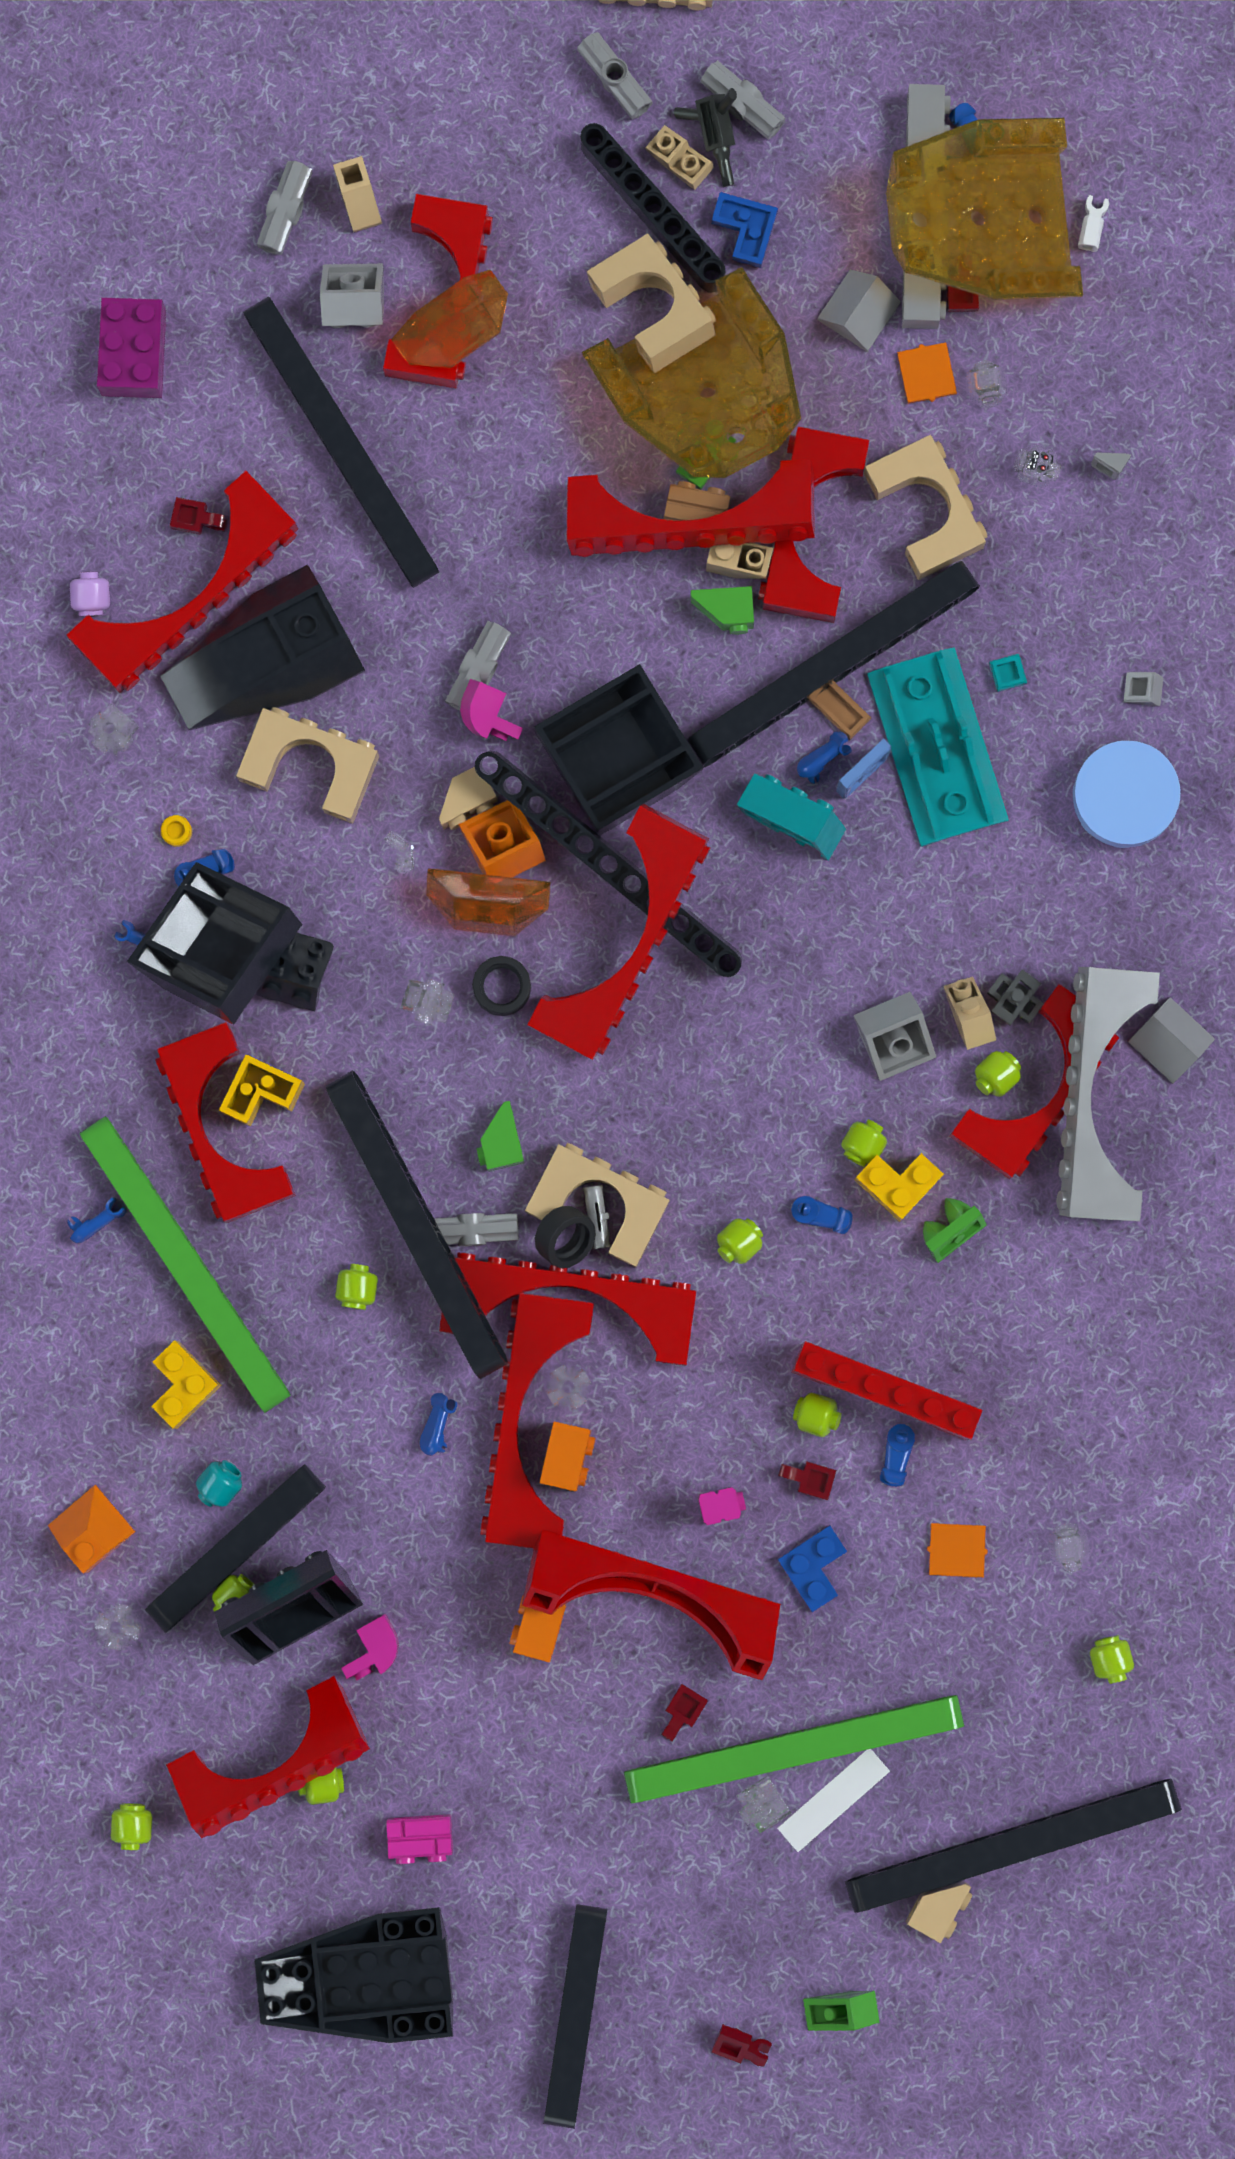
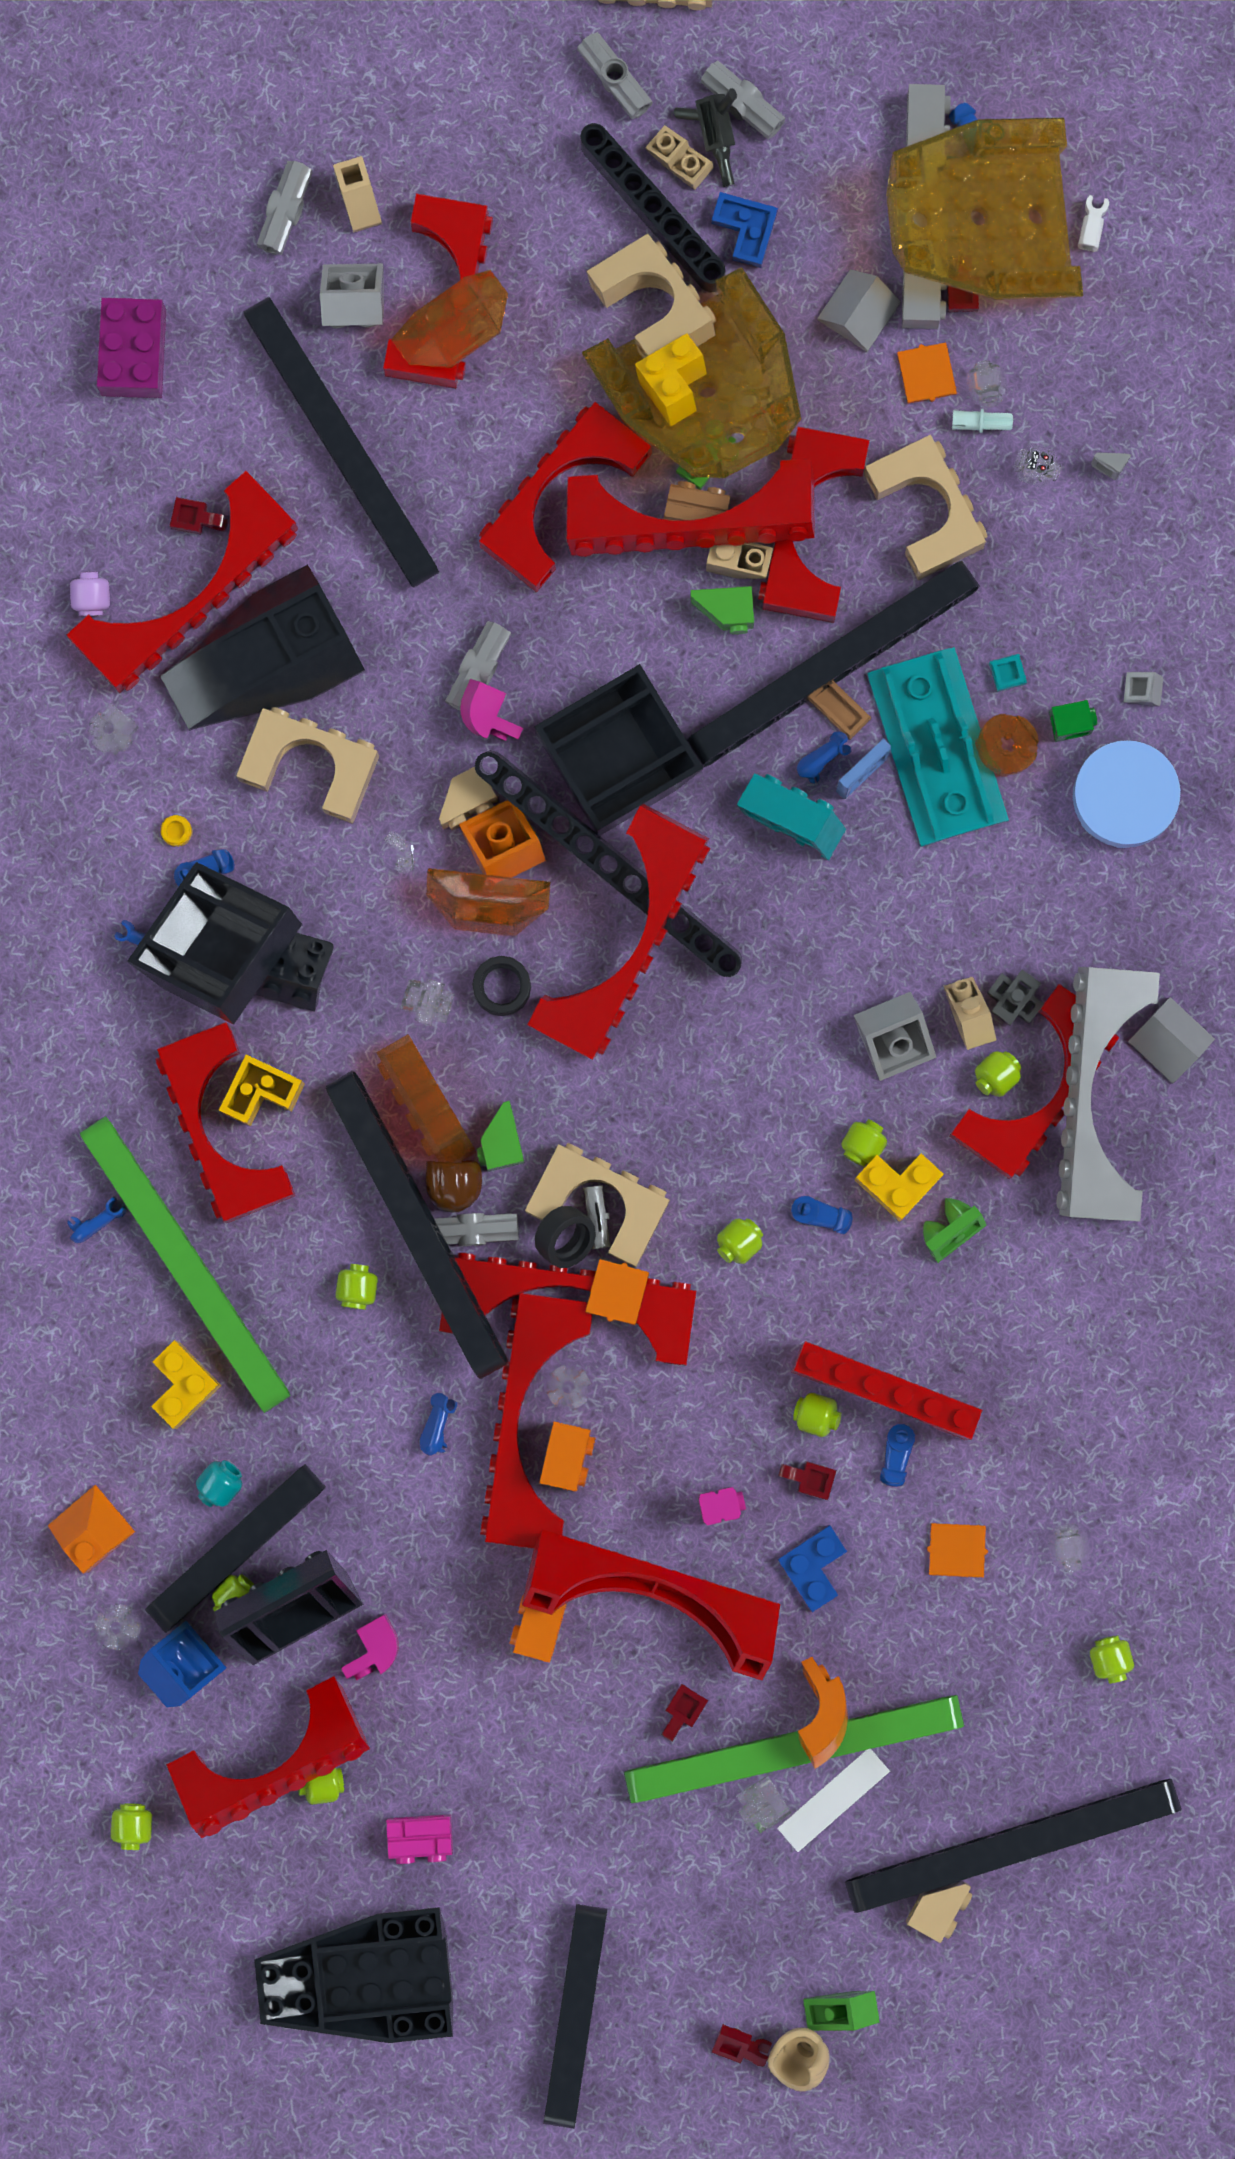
(179, 1666): none -> blue brick
(425, 1102): none -> clear orange wedge
(453, 1185): none -> reddish brown piece
(593, 440): none -> red arch
(617, 1292): none -> orange piece
(667, 377): none -> yellow brick
(795, 2064): none -> tan piece
(828, 1728): none -> orange arch
(981, 420): none -> light aqua axle
(1003, 761): none -> clear orange plate
(1072, 720): none -> green brick

